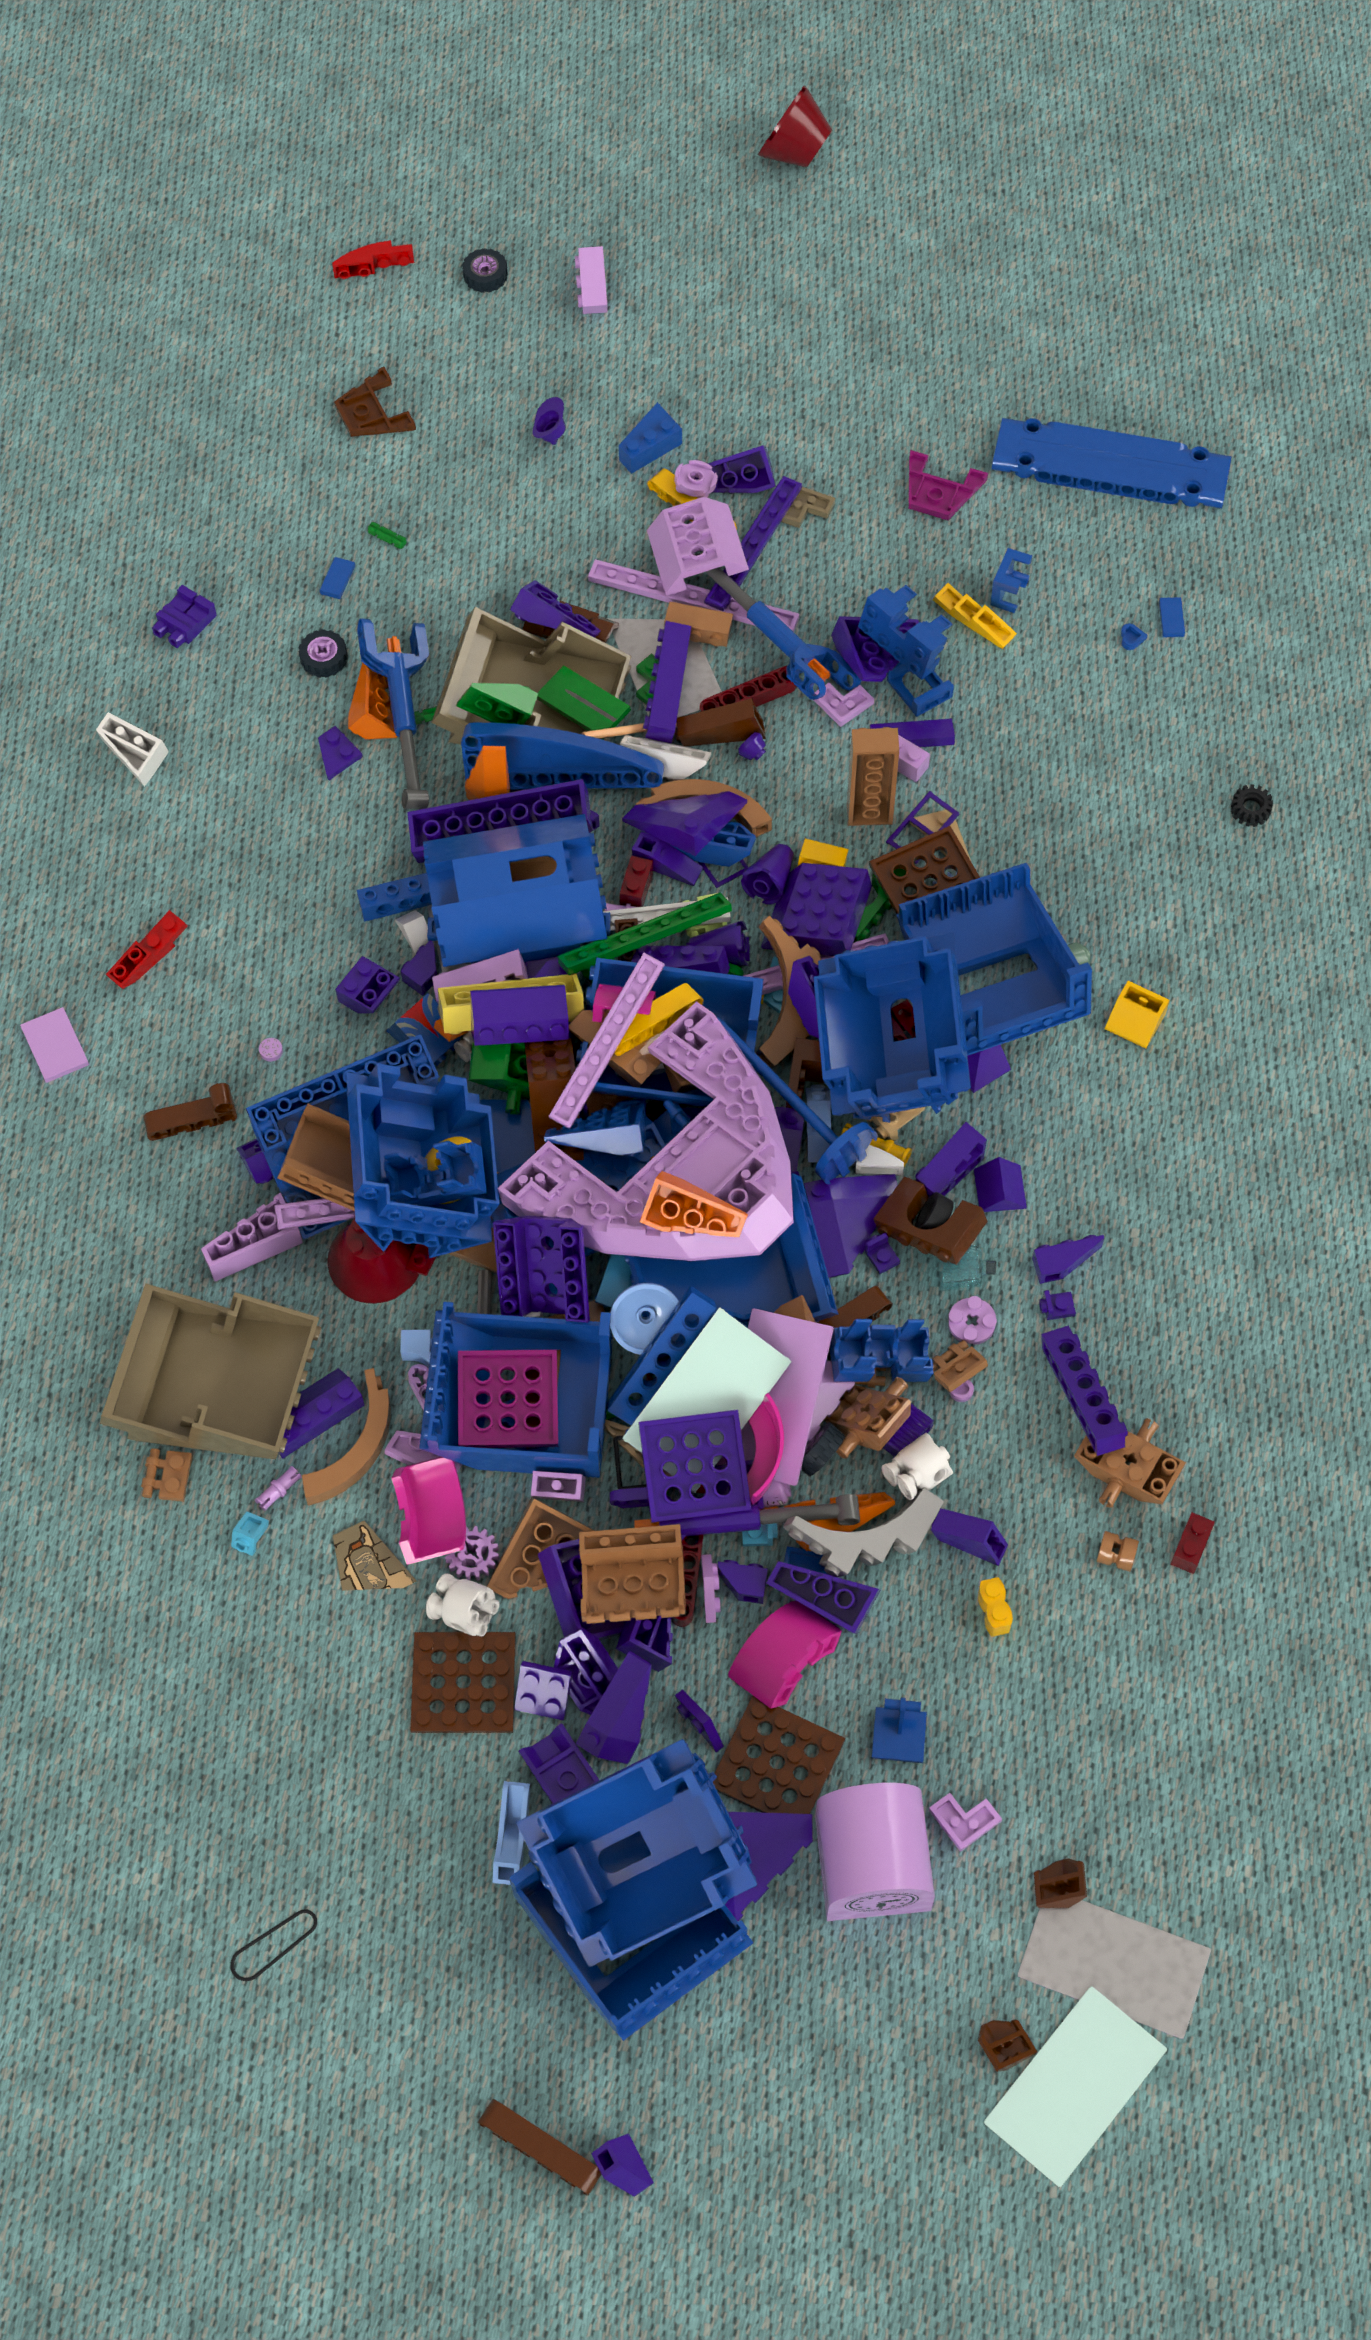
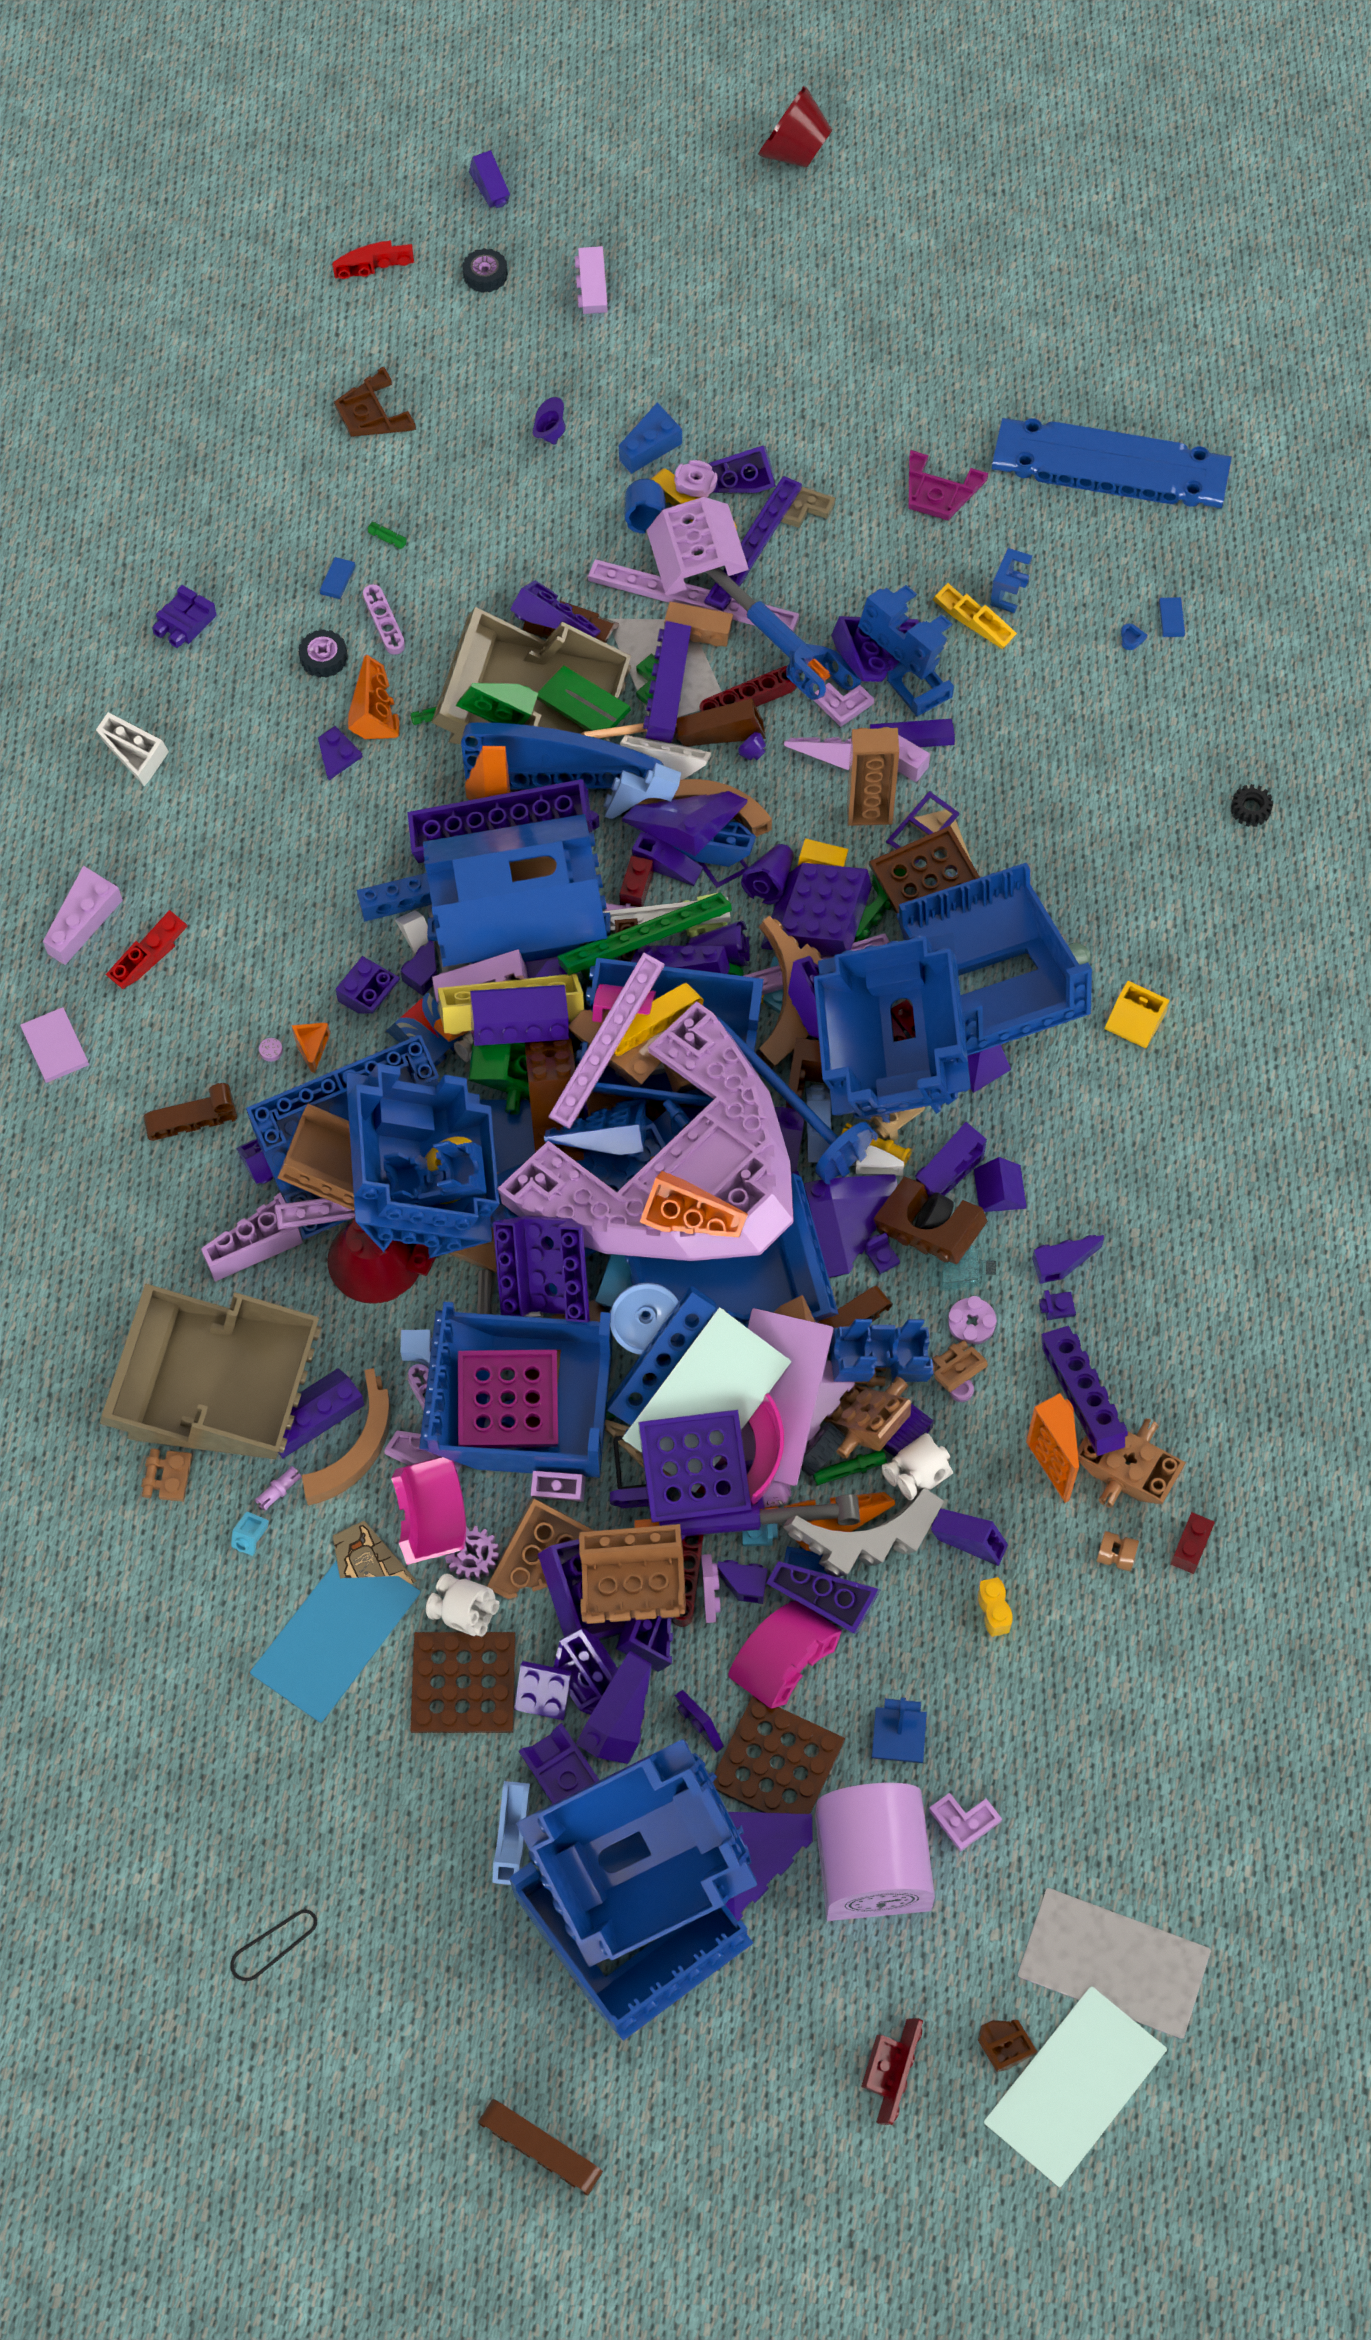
(81, 914): none -> lavender wedge
(311, 1042): none -> orange slope
(333, 1639): none -> dark azure piece
(385, 619): none -> lavender beam
(398, 669): blue piece -> none
(489, 179): none -> dark purple slope
(622, 2165): dark purple slope -> none
(632, 789): none -> light blue arch
(643, 504): none -> blue cylinder
(830, 751): none -> lavender wedge
(843, 1469): none -> green pin
(890, 2067): none -> dark red bracket
(1055, 1443): none -> orange slope
(1060, 1884): reddish brown slope -> none

